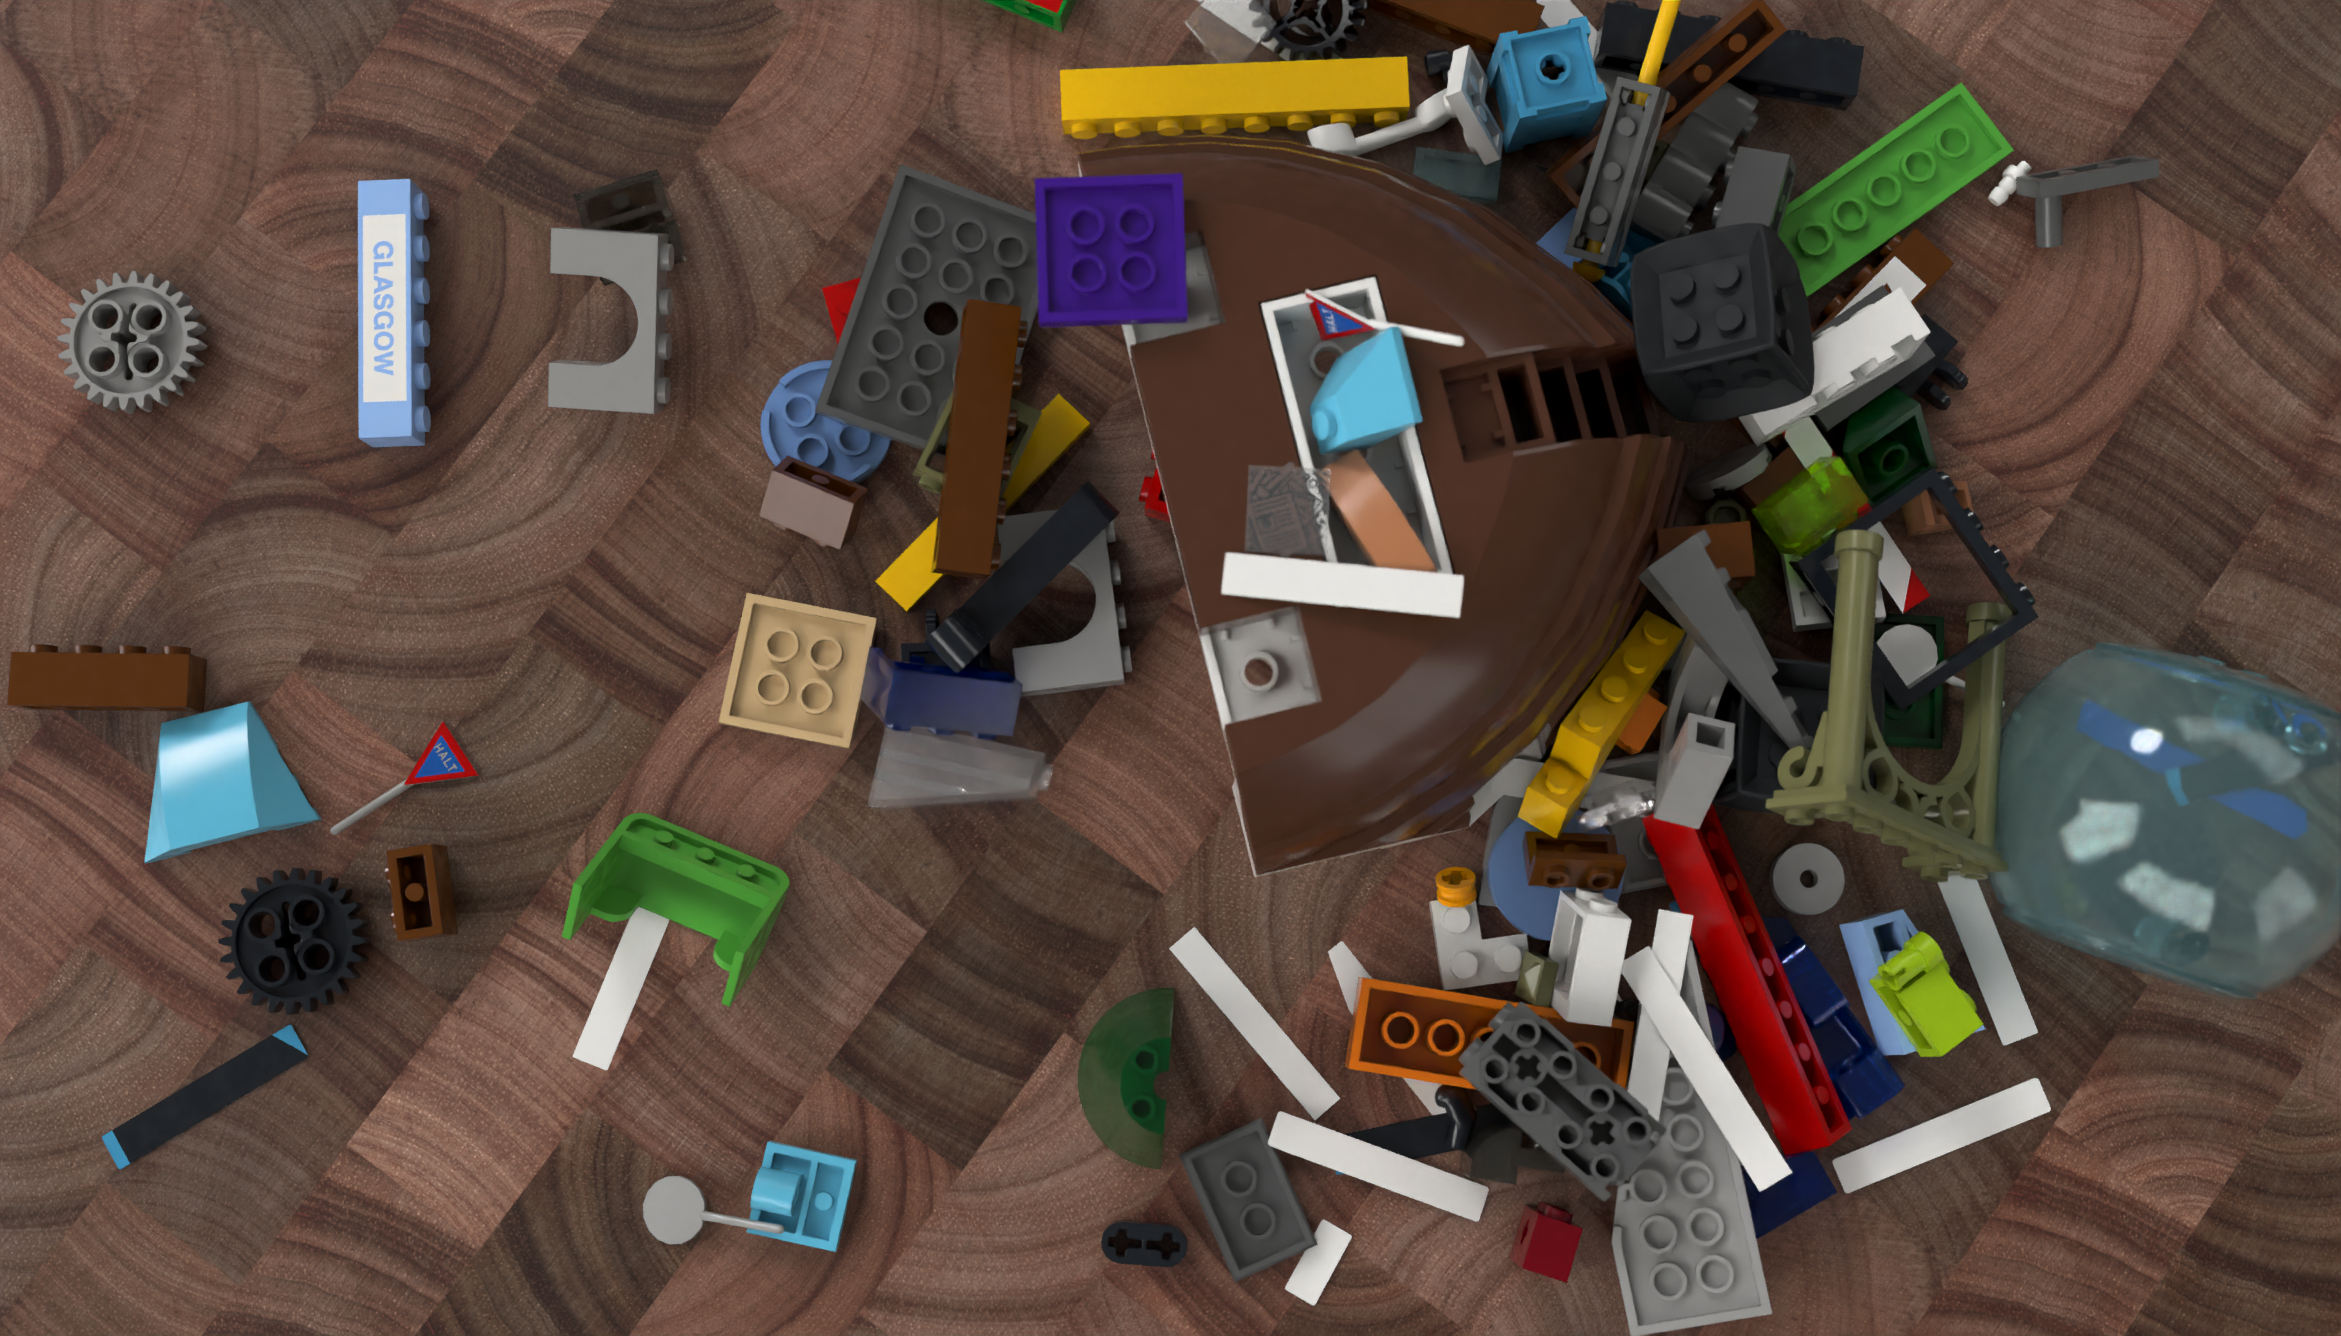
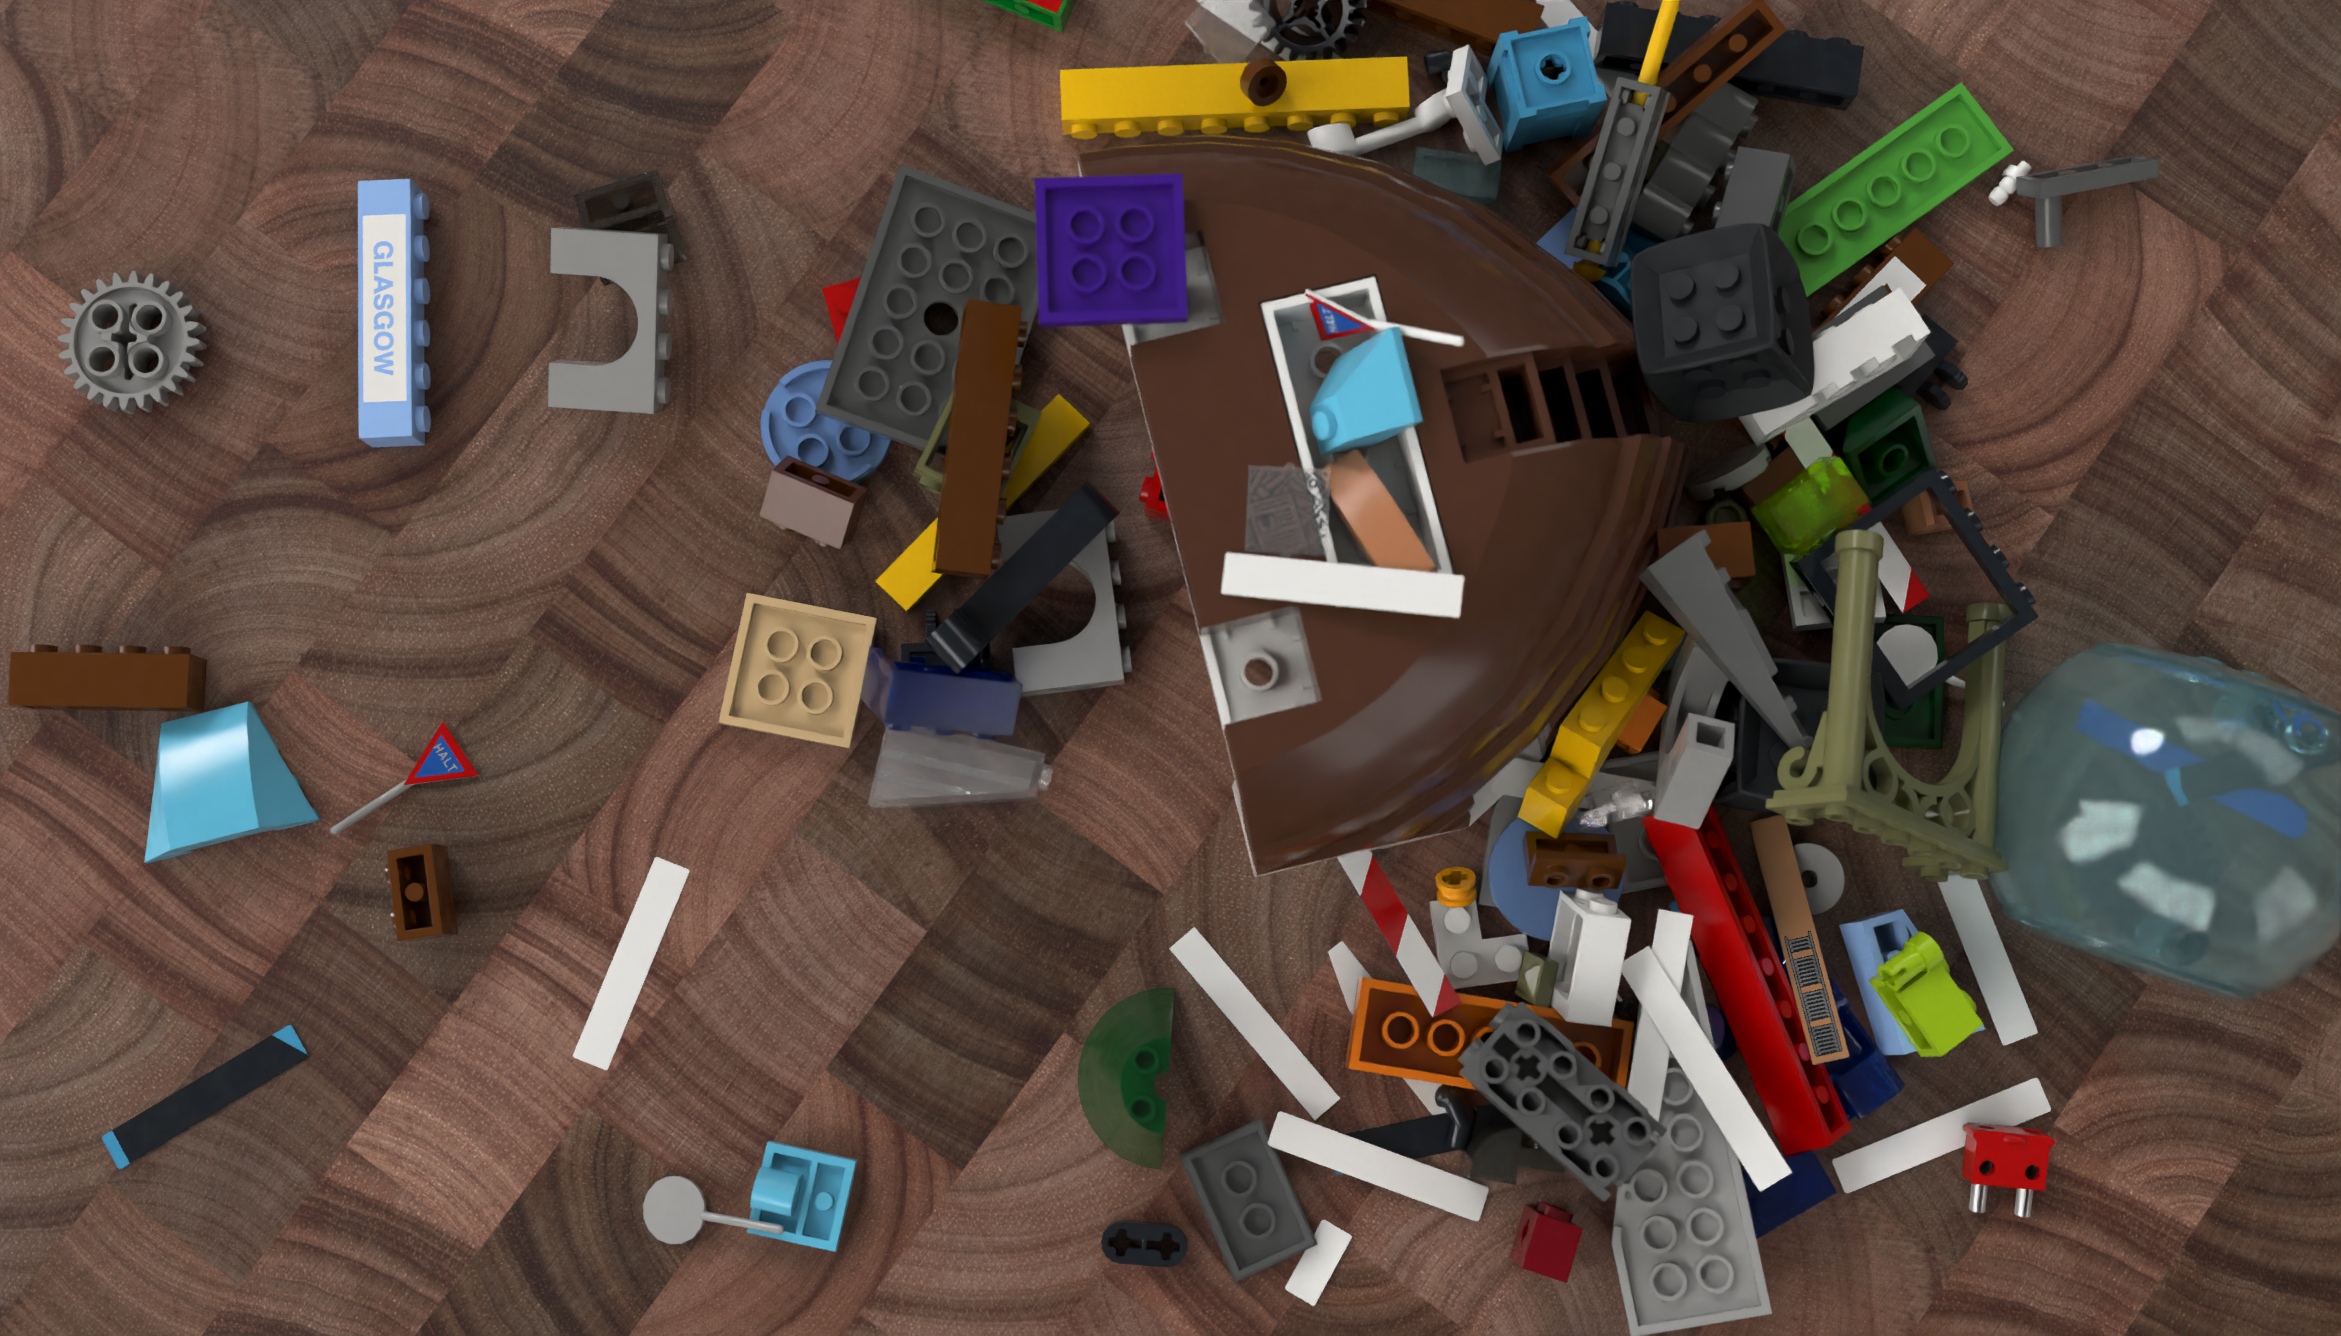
(255, 952): black gear -> none
(688, 882): bright green windscreen -> none
(1263, 81): none -> reddish brown tile
(1400, 932): none -> sticker
(1799, 940): none -> medium nougat sticker
(2006, 1158): none -> red piece

